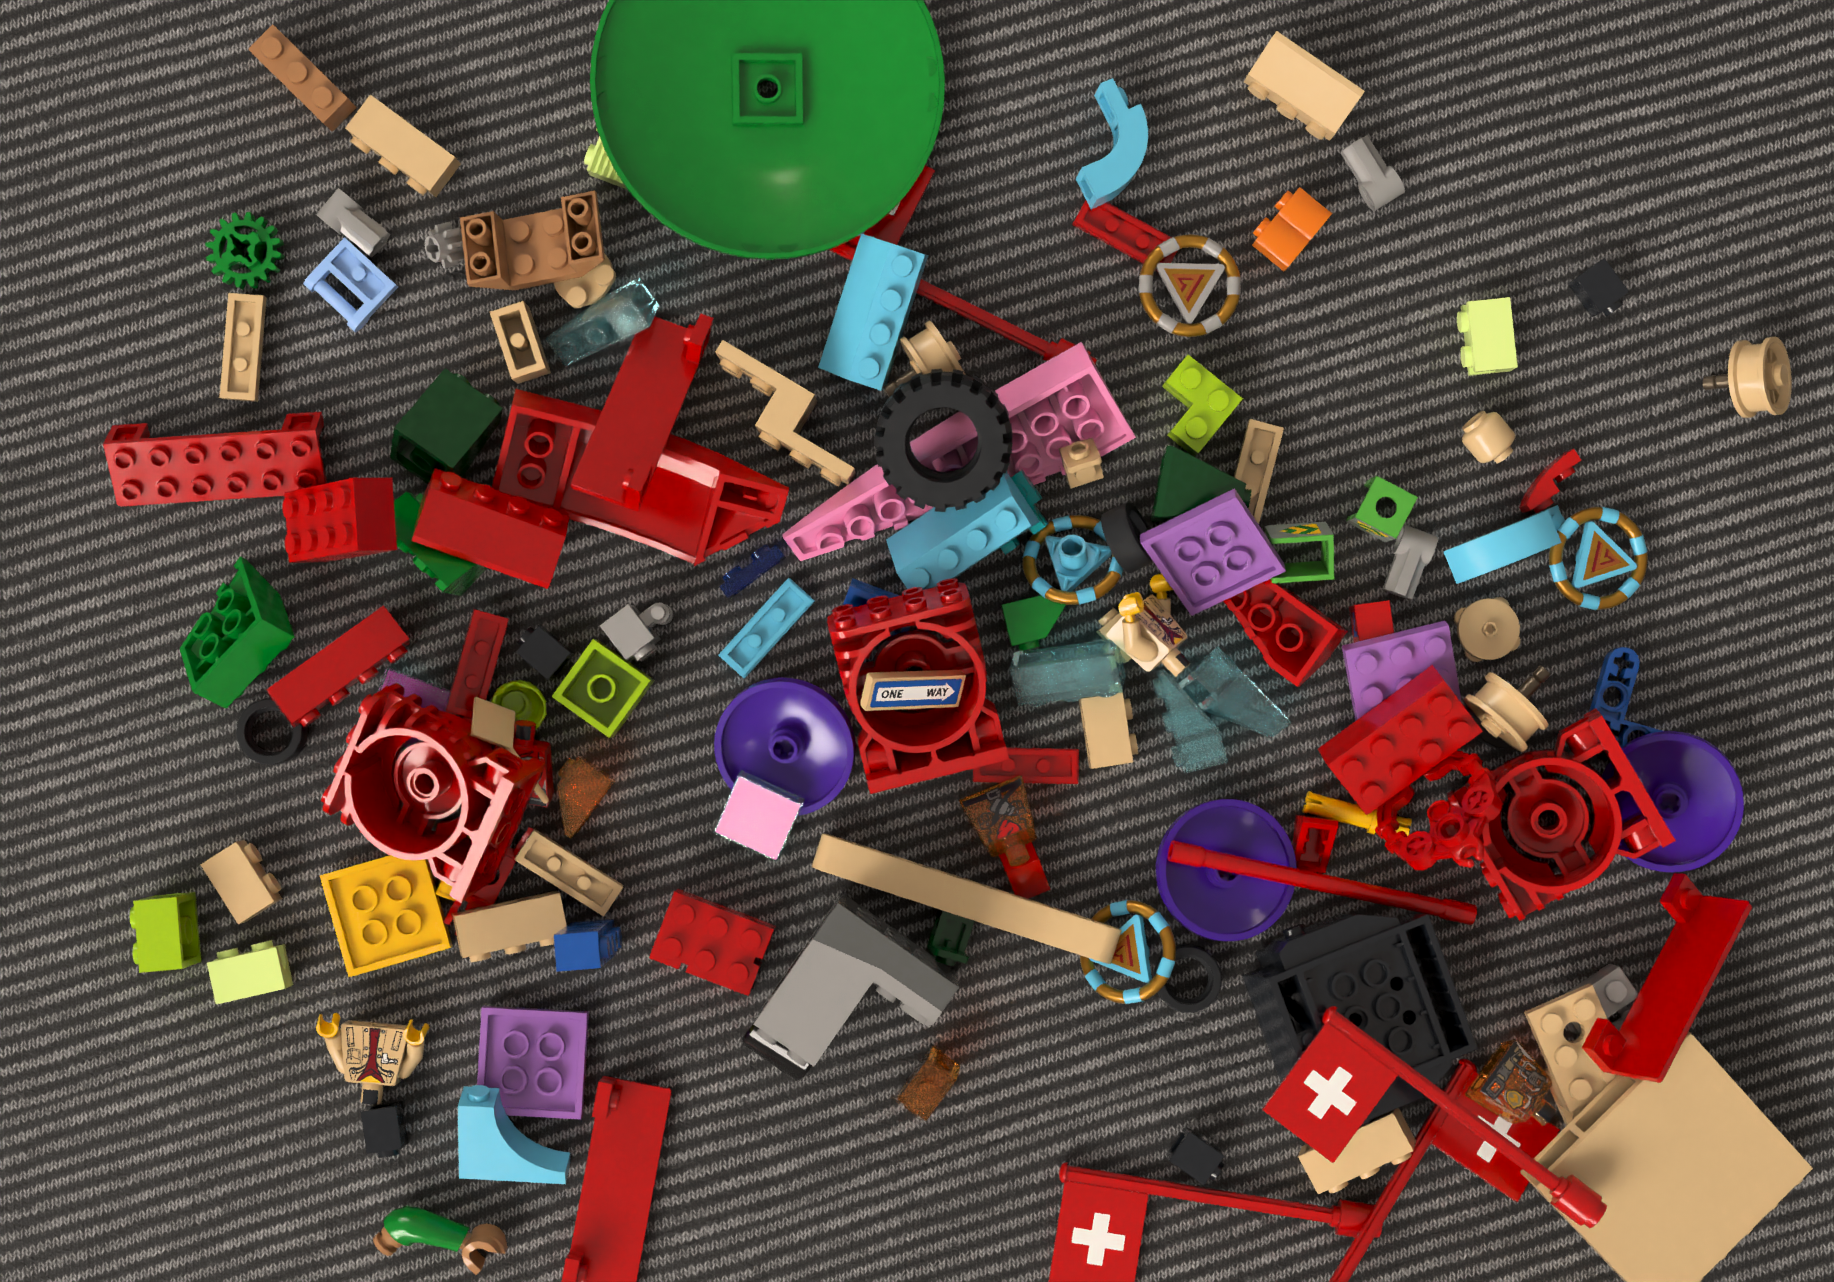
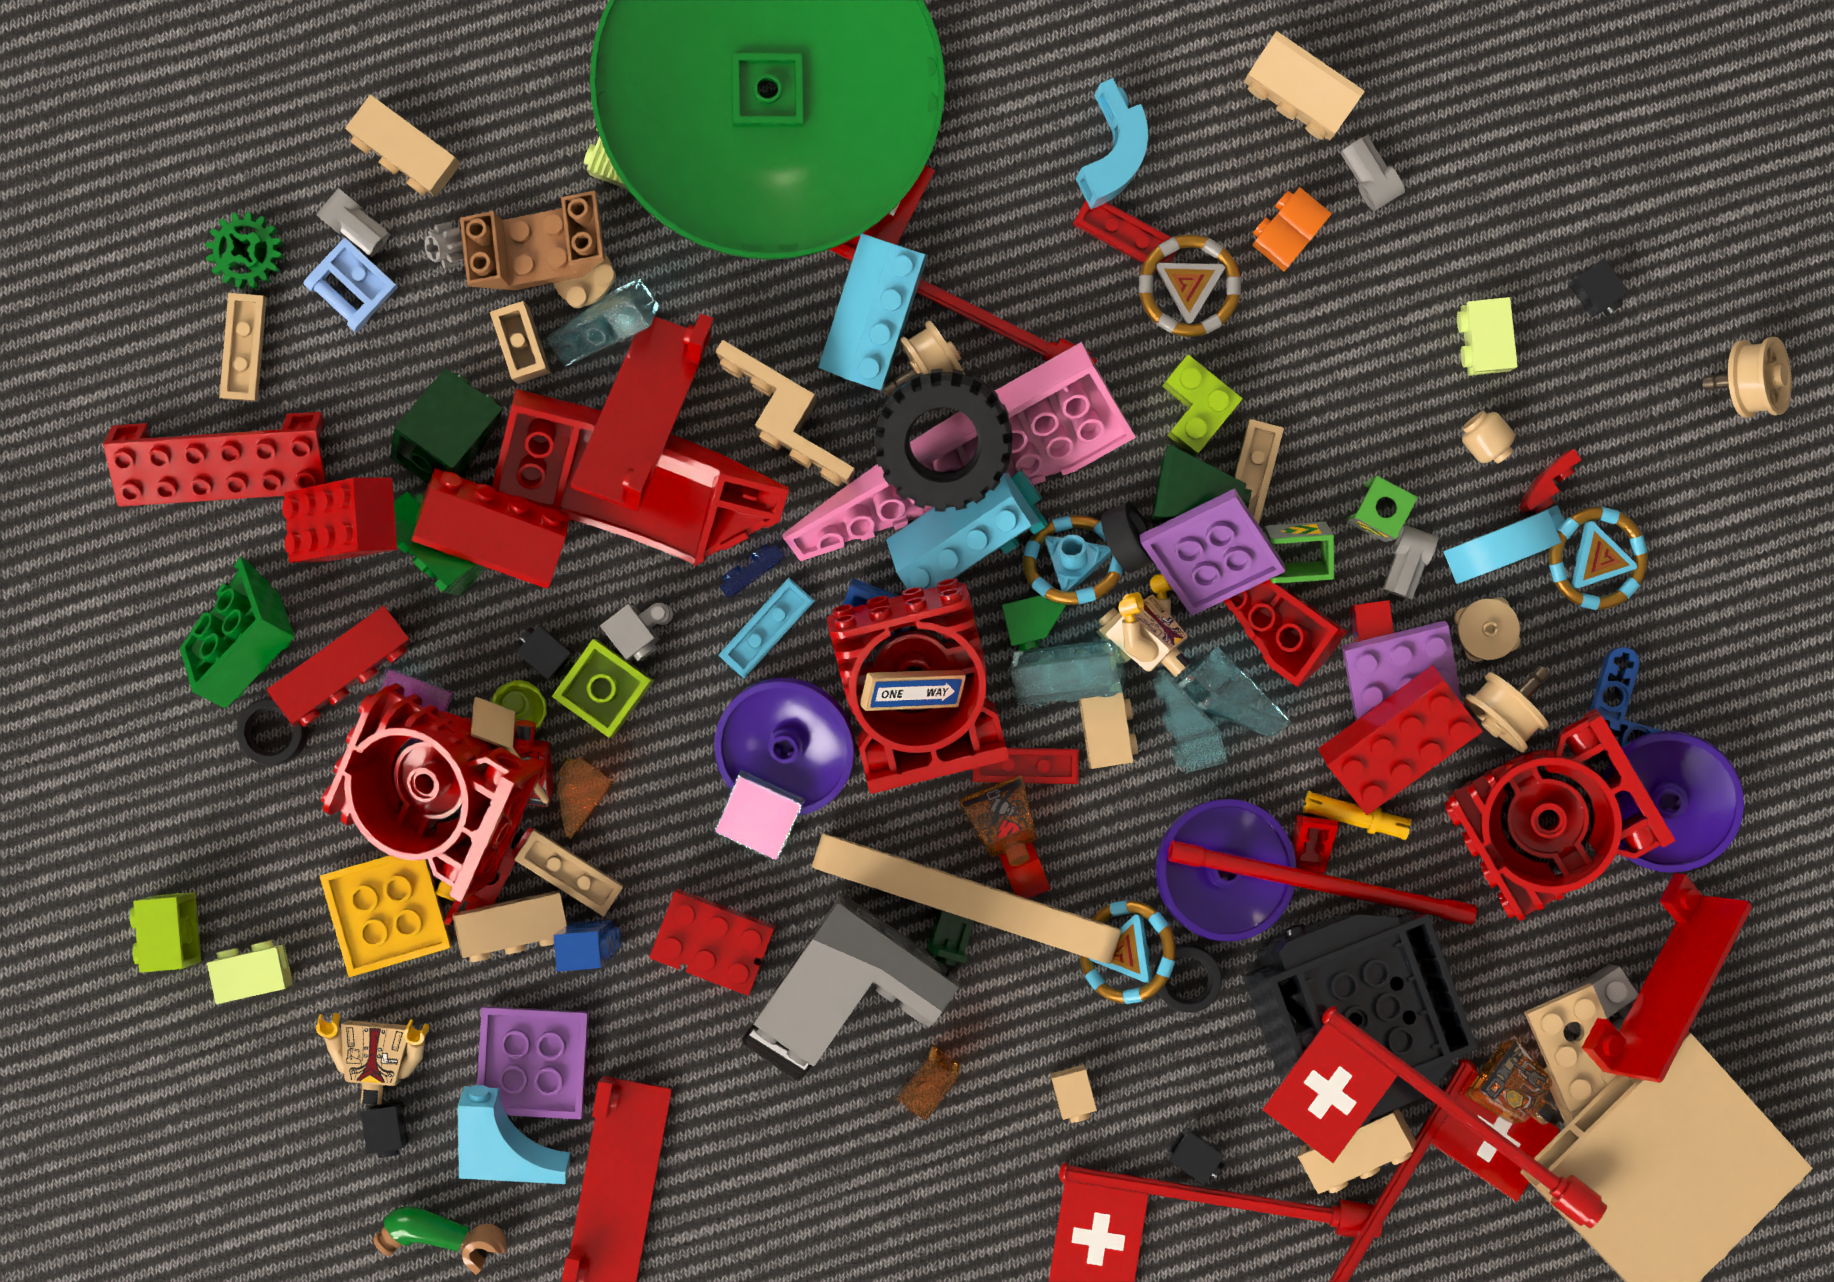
(242, 881): tan brick -> none
(302, 78): medium nougat brick -> none
(476, 662): red plate -> none
(1073, 1093): none -> tan brick
(1081, 462): tan bracket -> none
(1453, 829): red piece -> none

